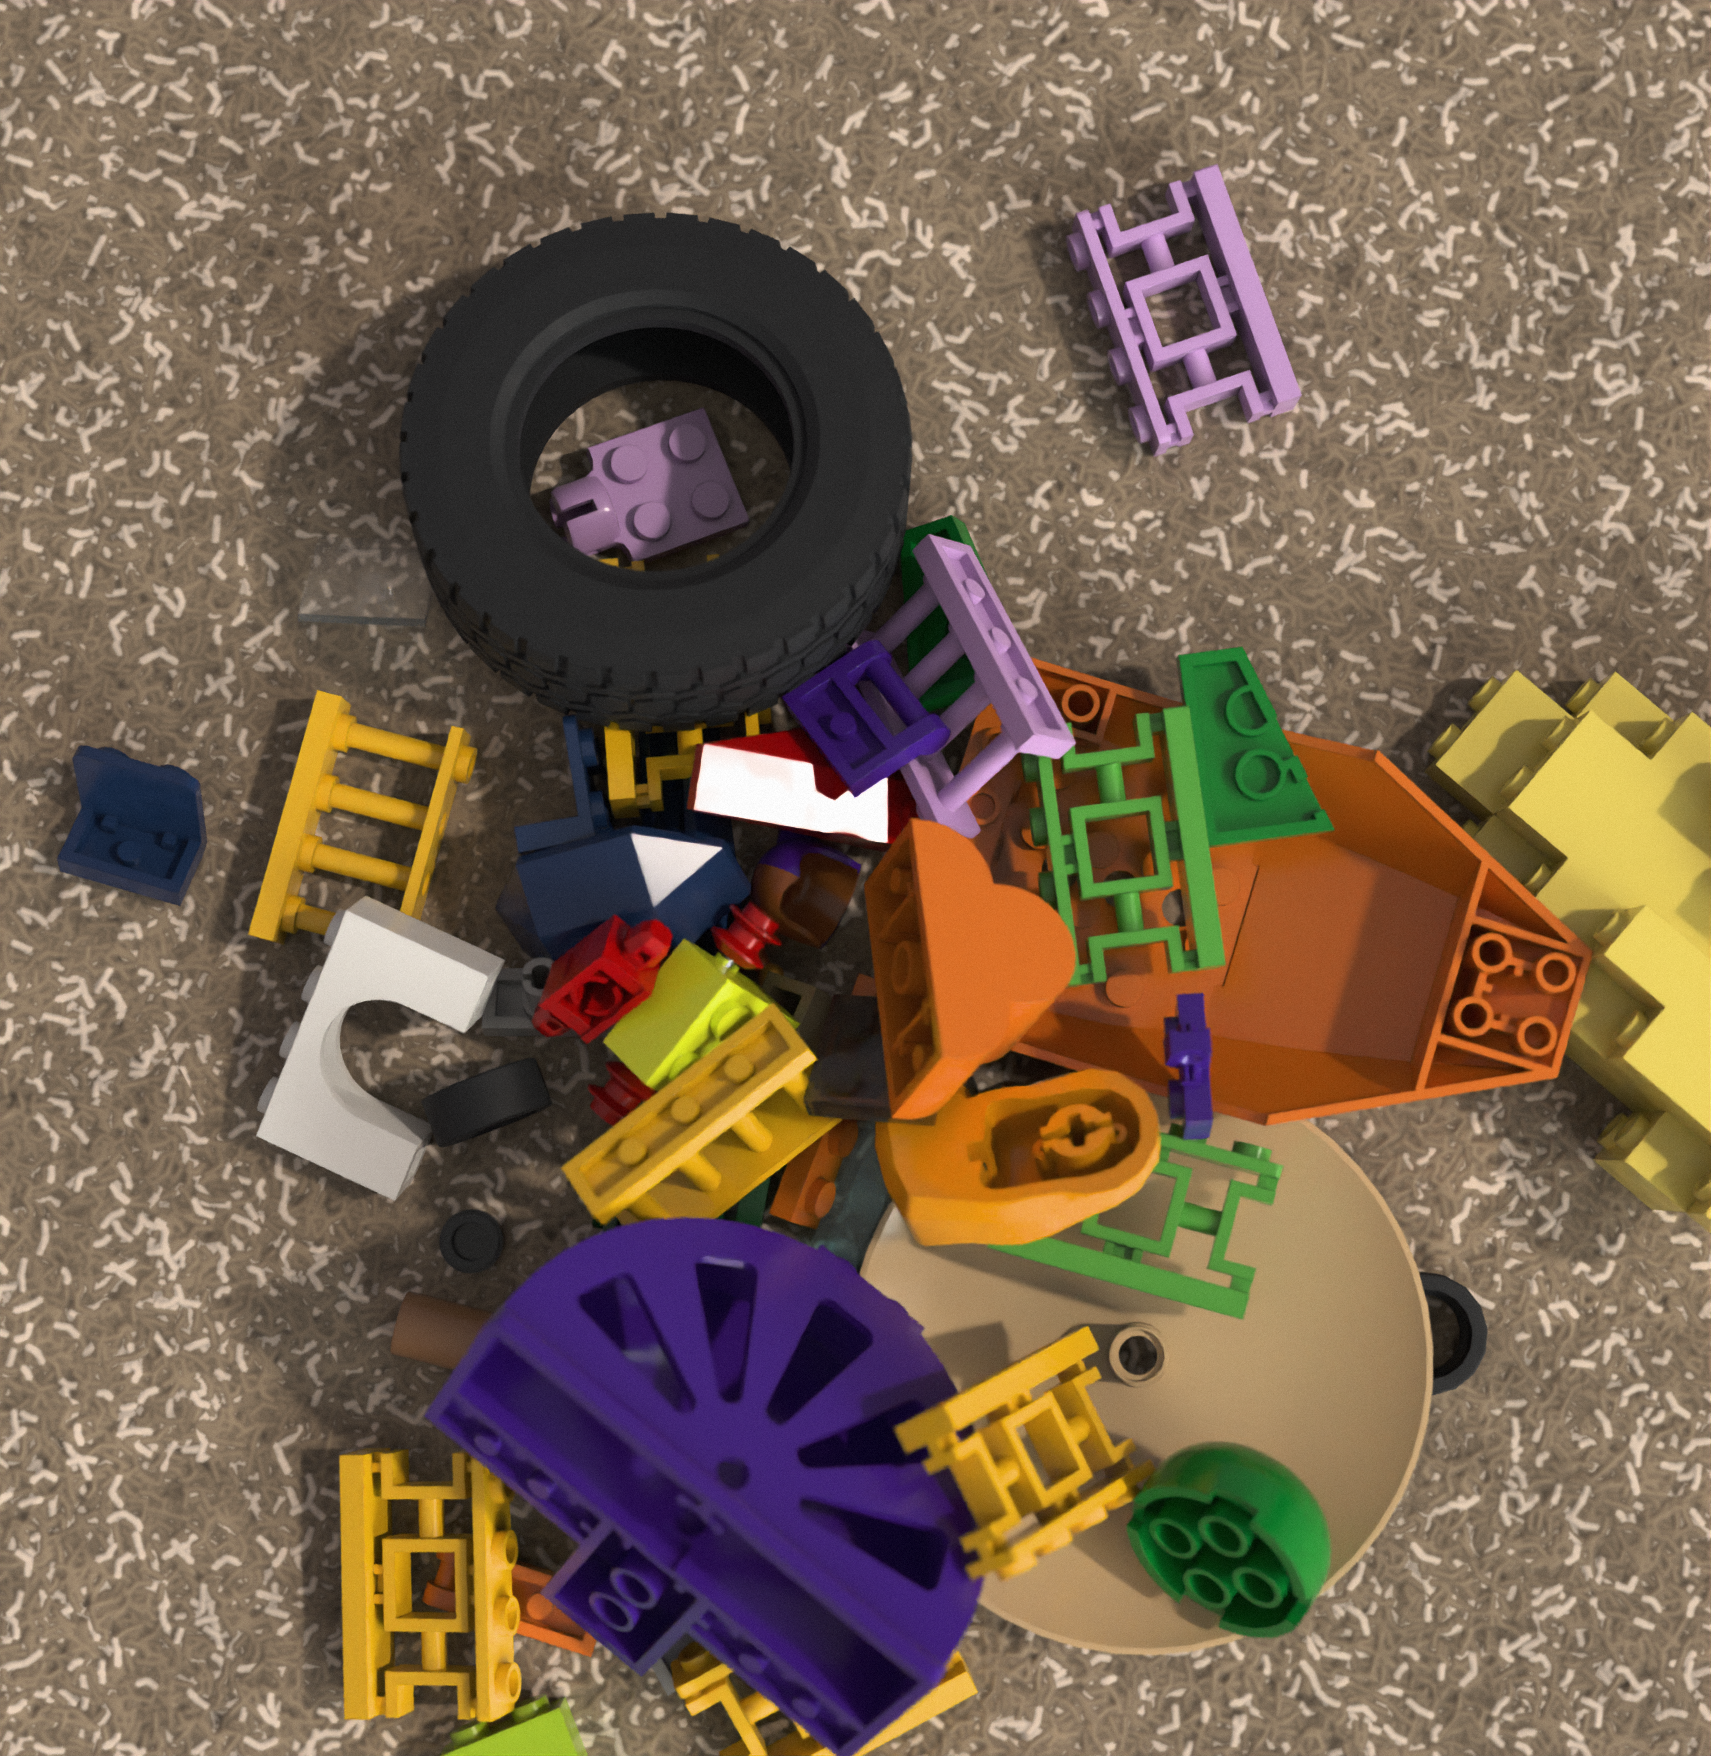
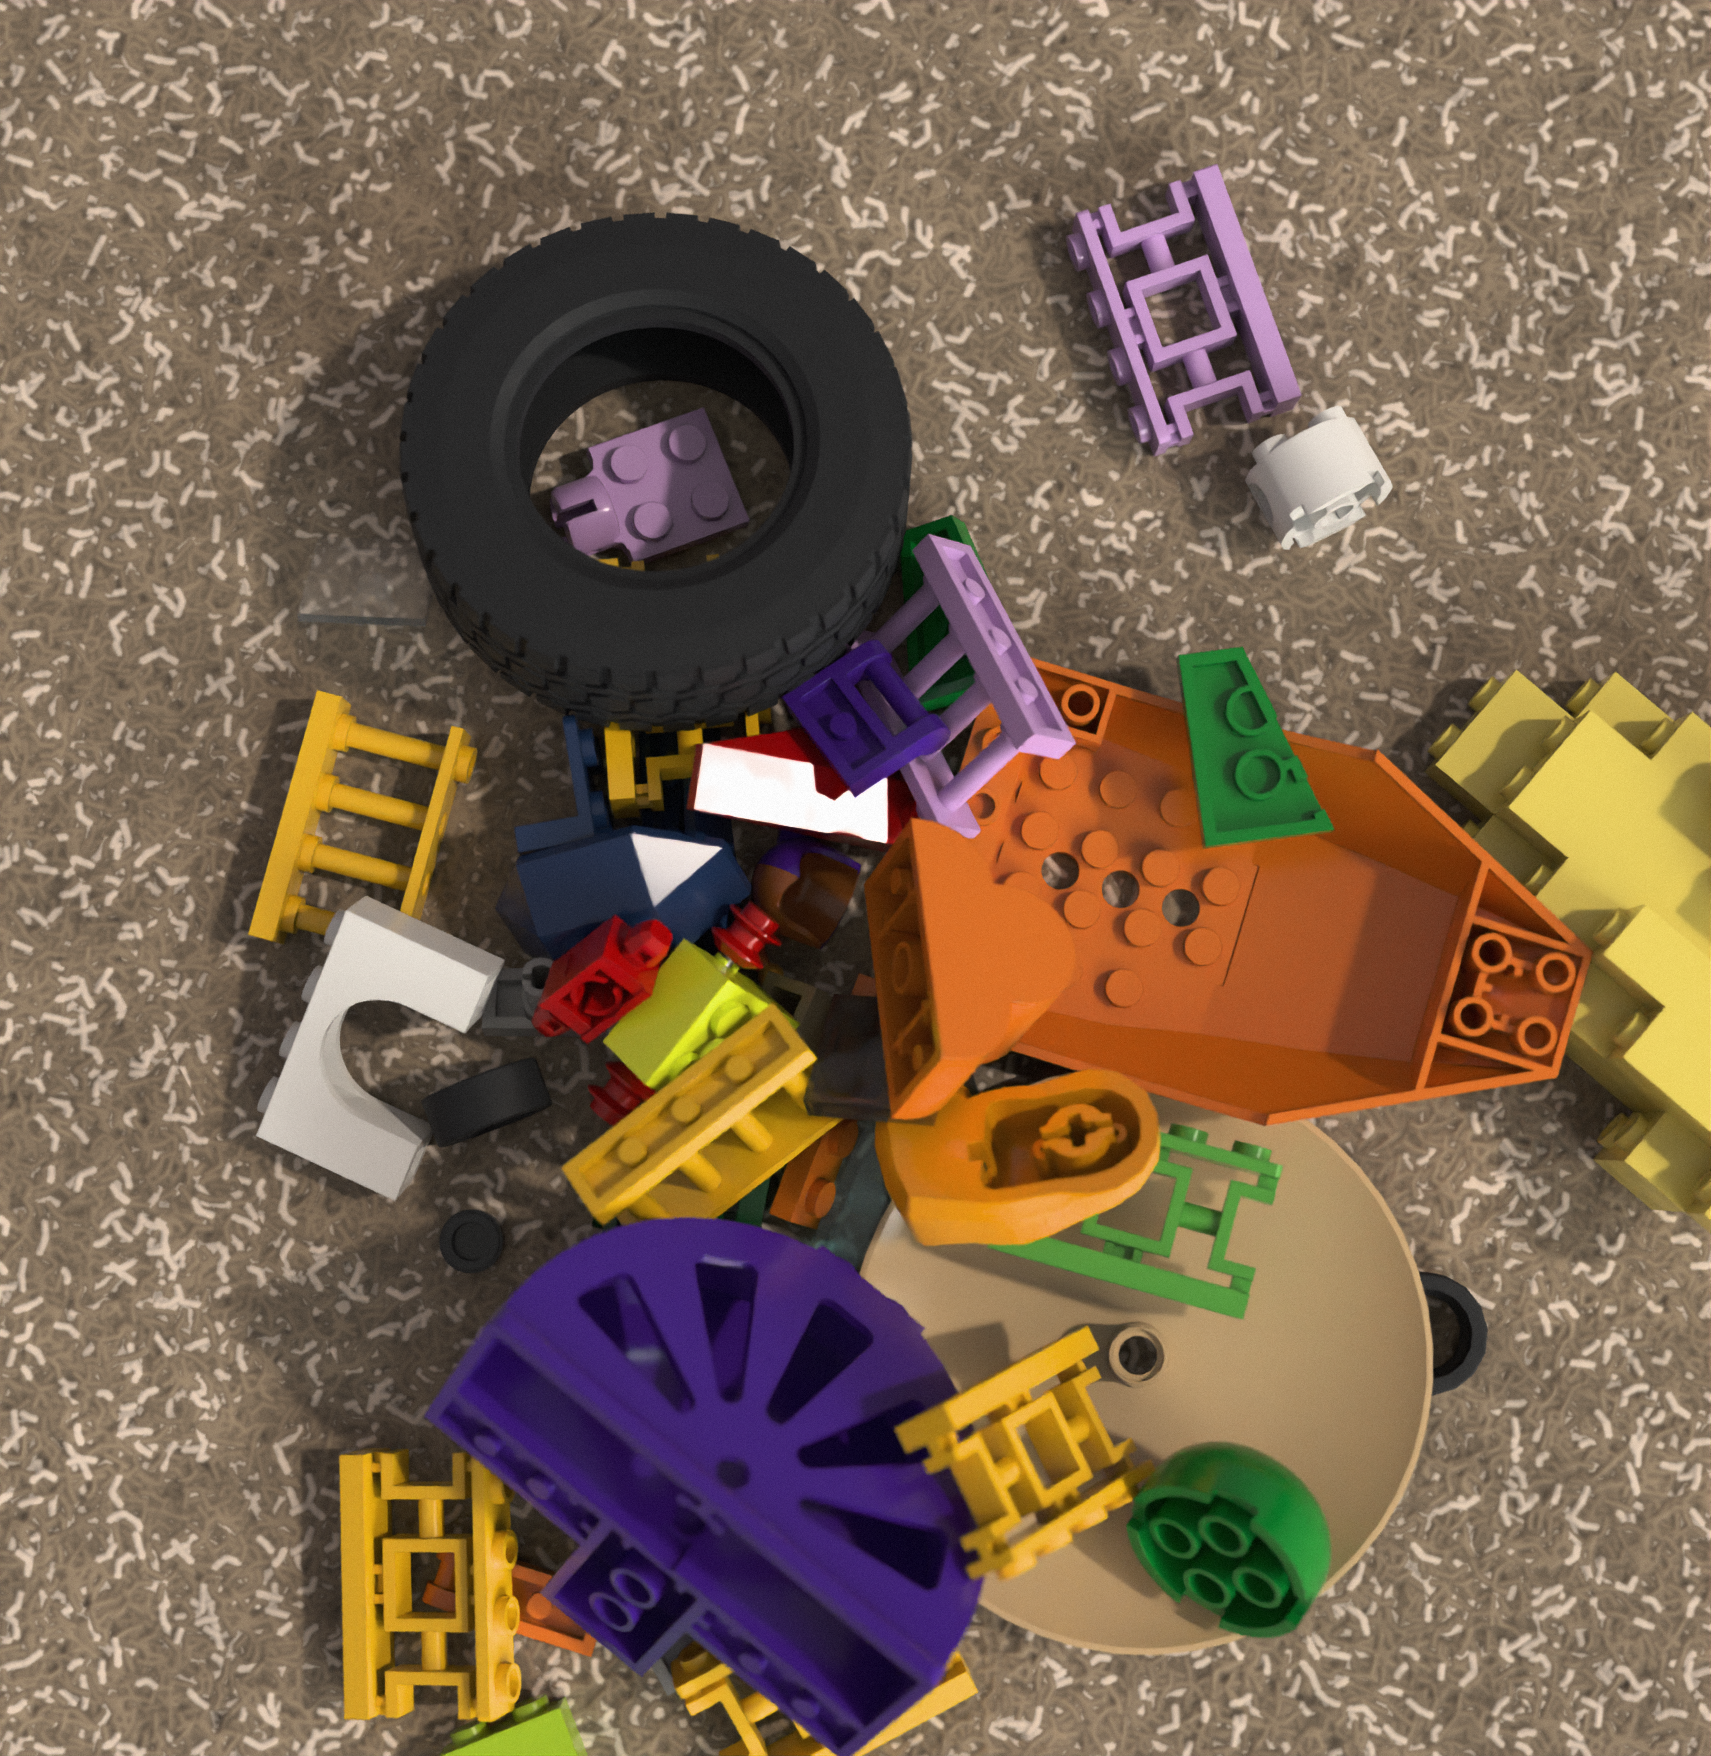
(135, 825): dark blue bracket -> none
(436, 1329): medium nougat brick -> none
(1178, 841): bright green fence -> none
(1189, 1050): dark purple hinge -> none
(1316, 479): none -> white brick

